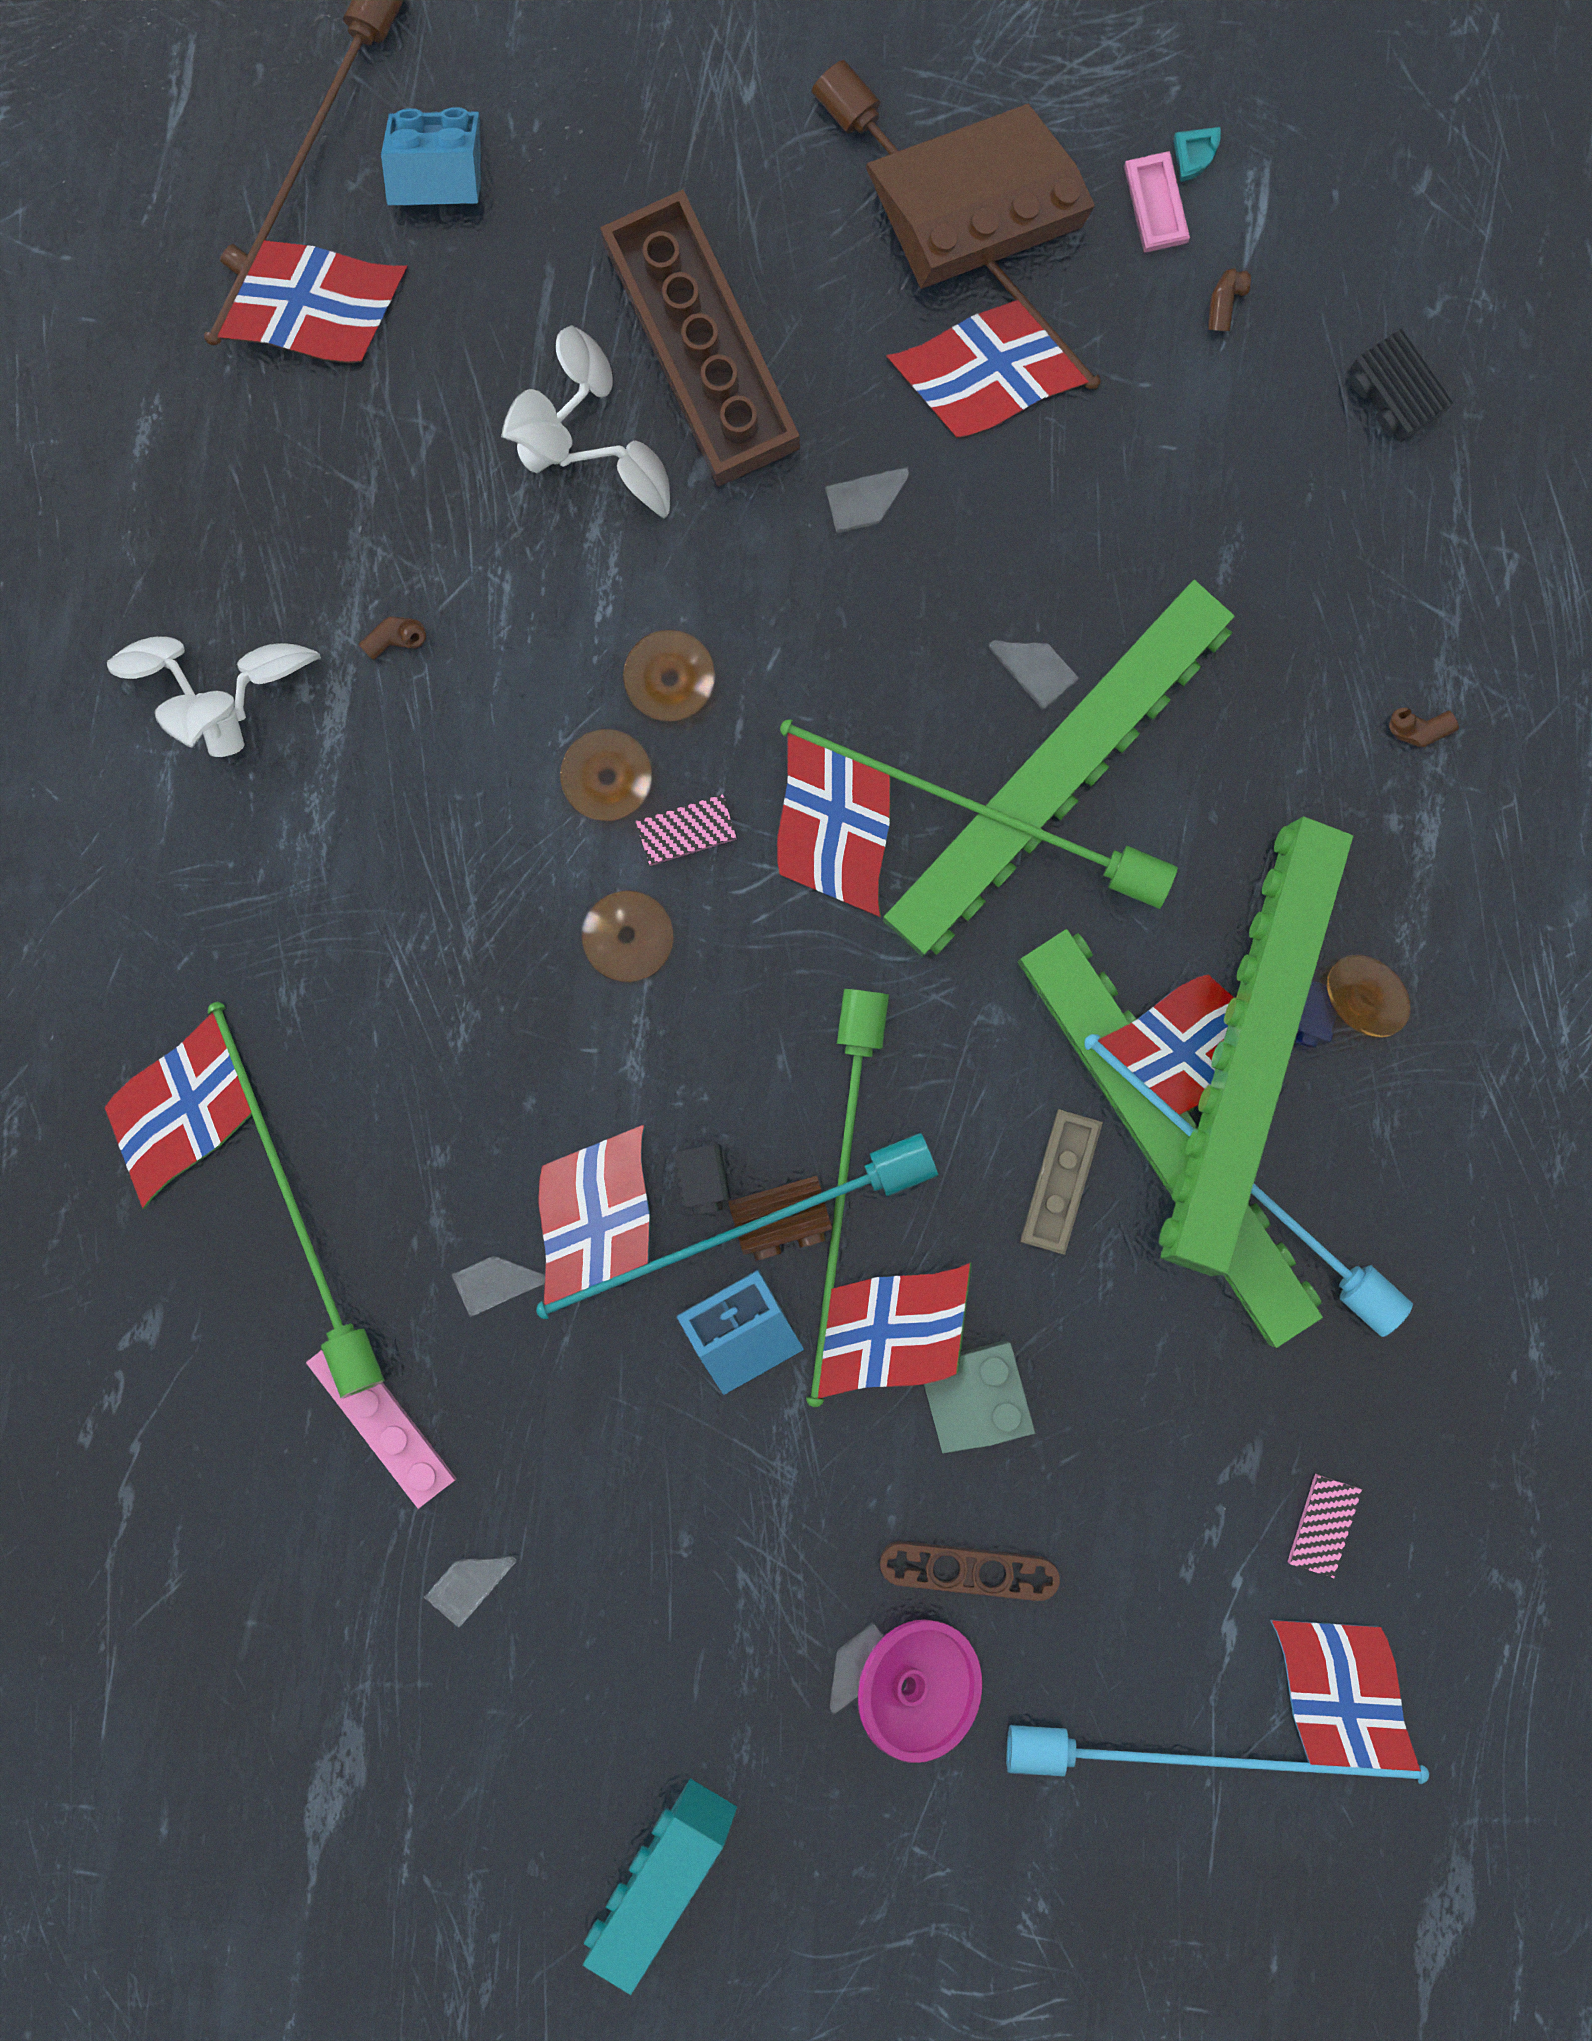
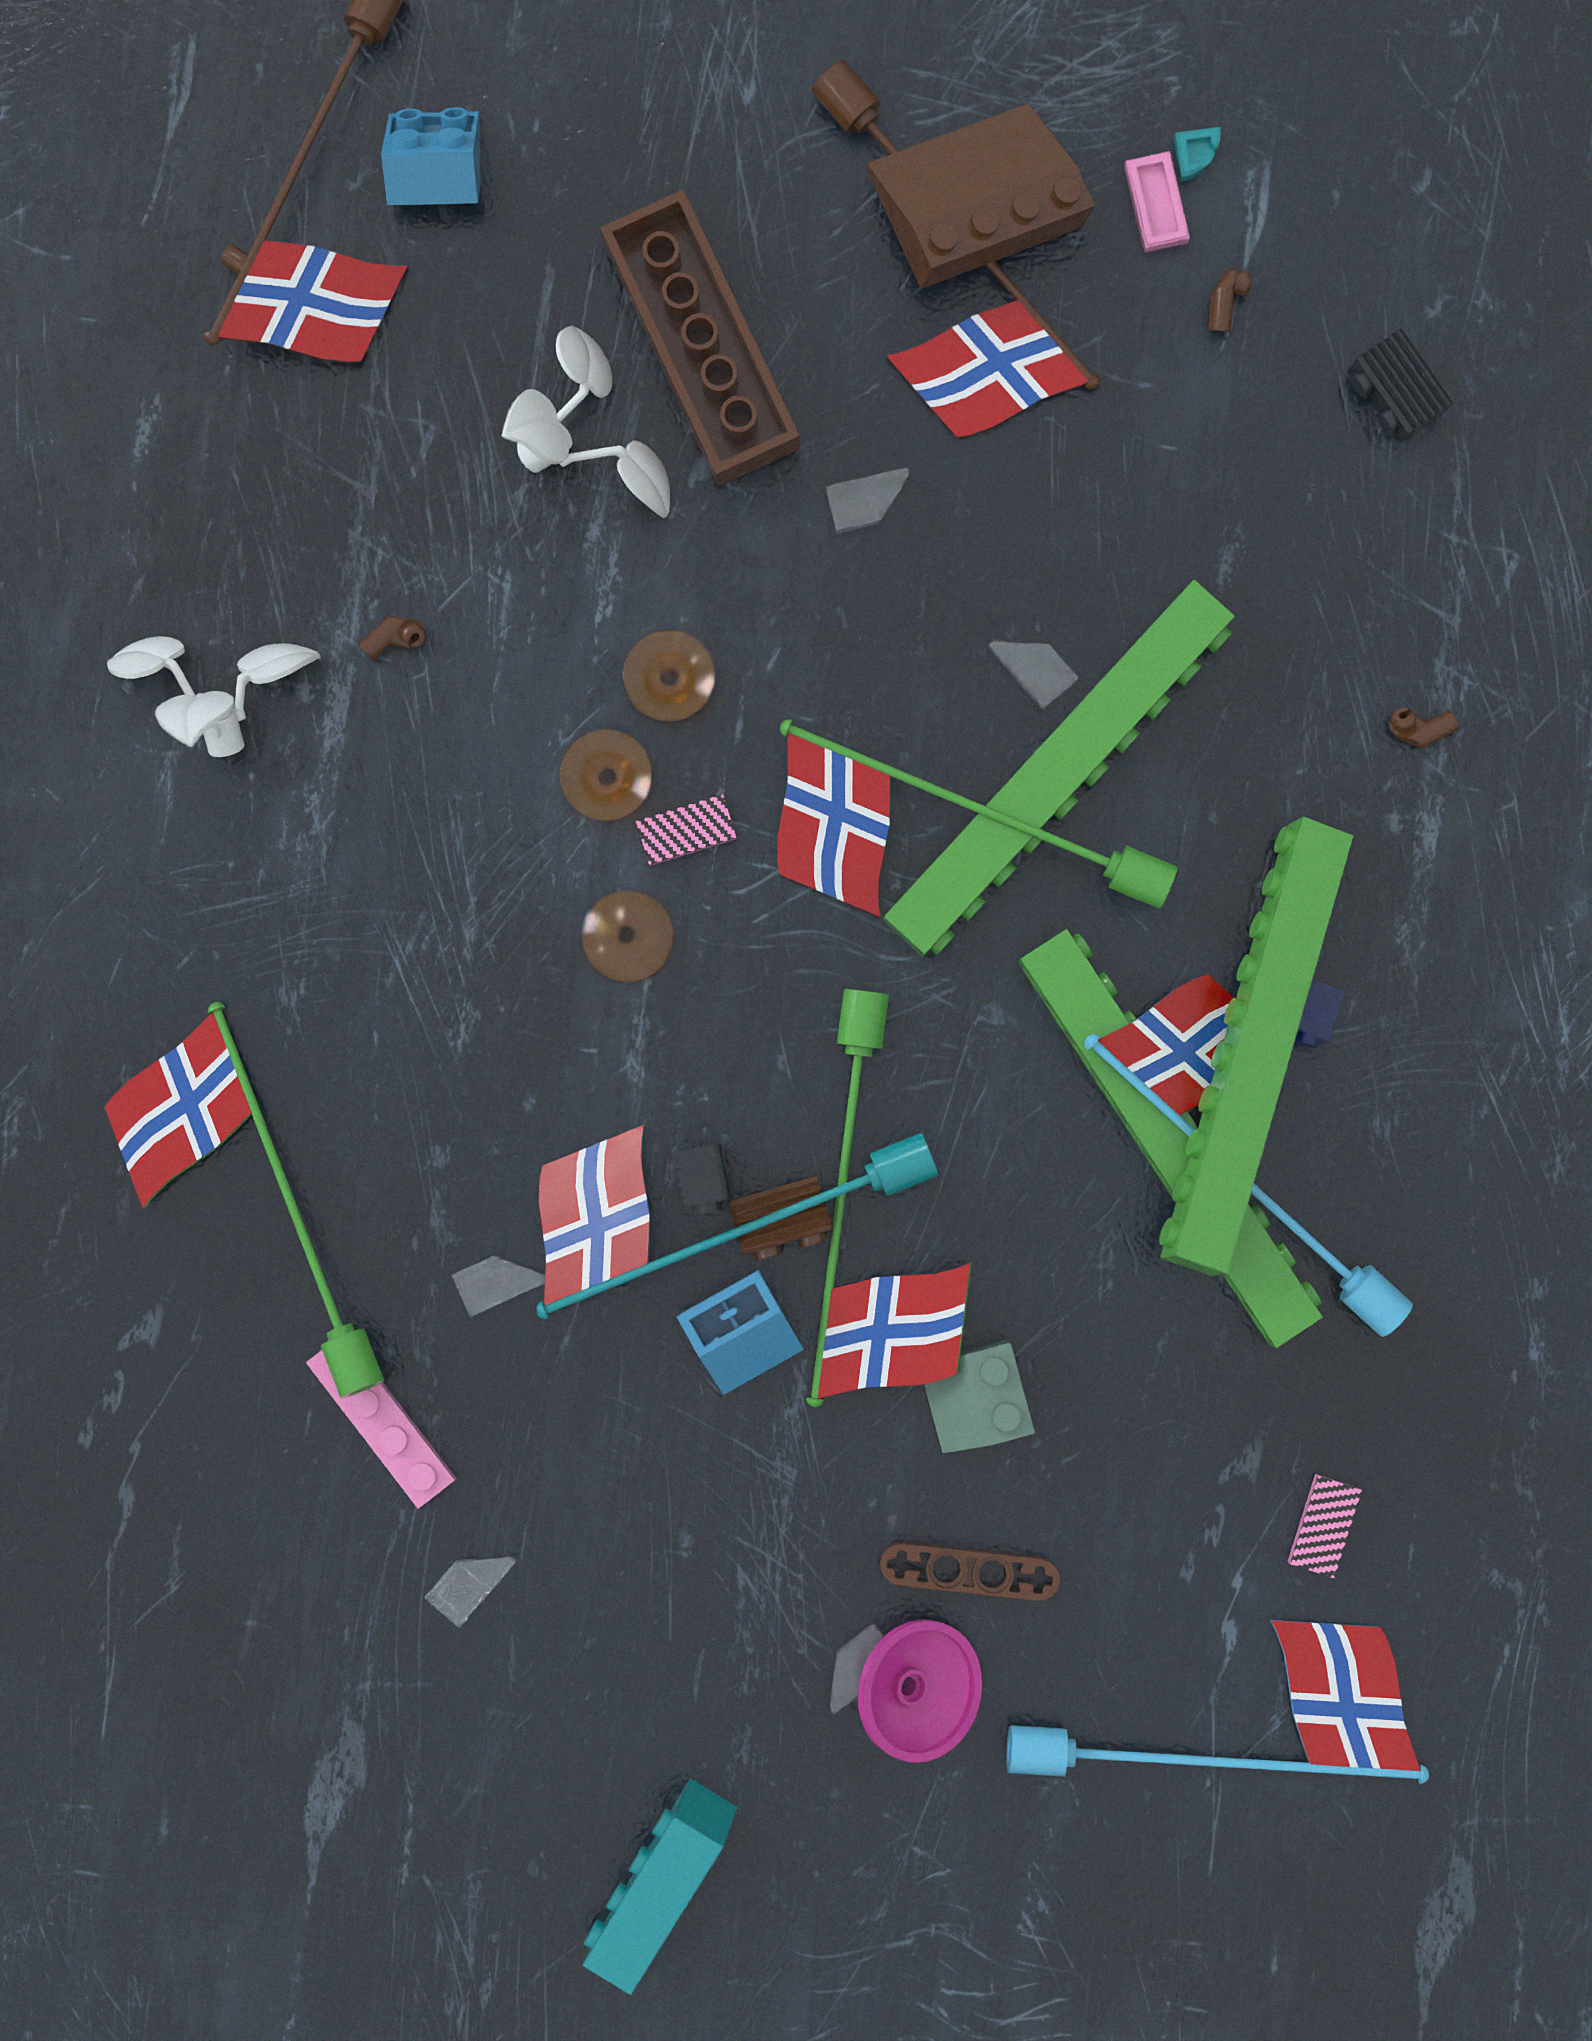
(1061, 1181): dark tan tile -> none
(1368, 996): clear orange dish -> none

